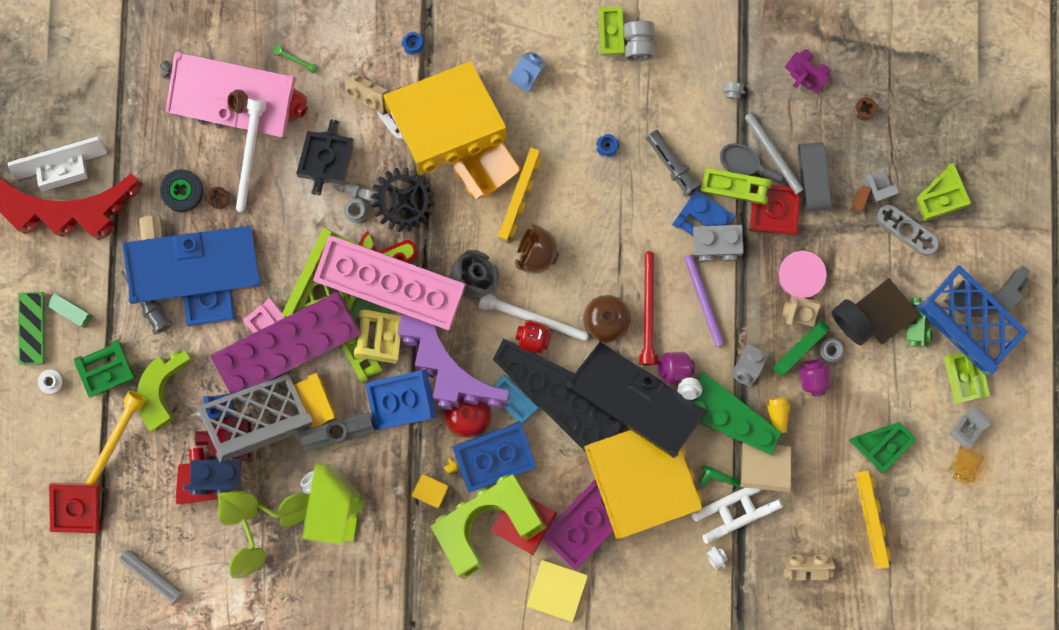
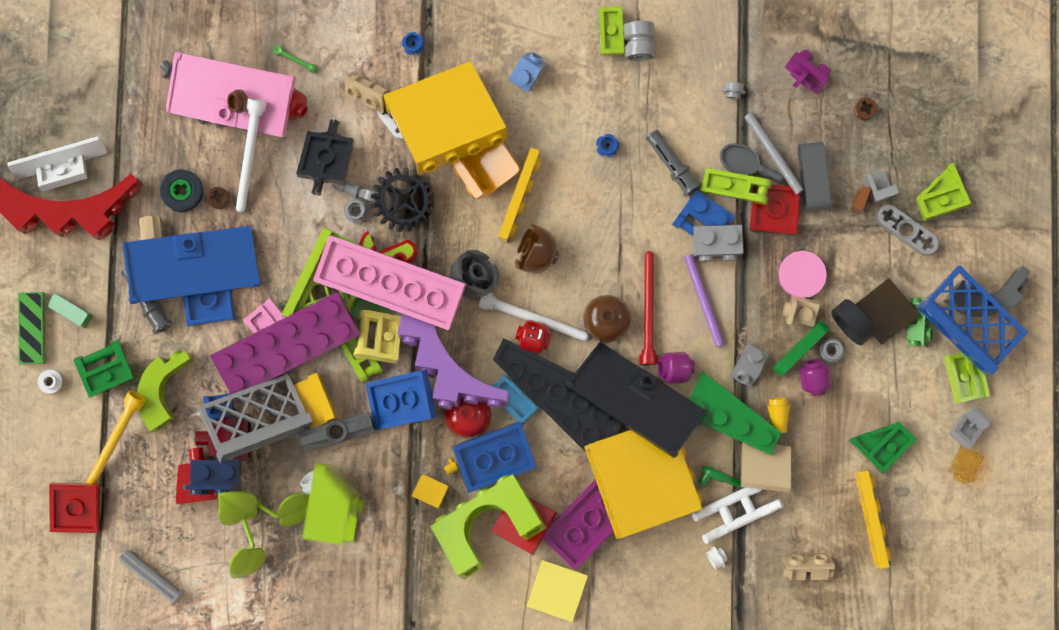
(690, 388): white plate -> none

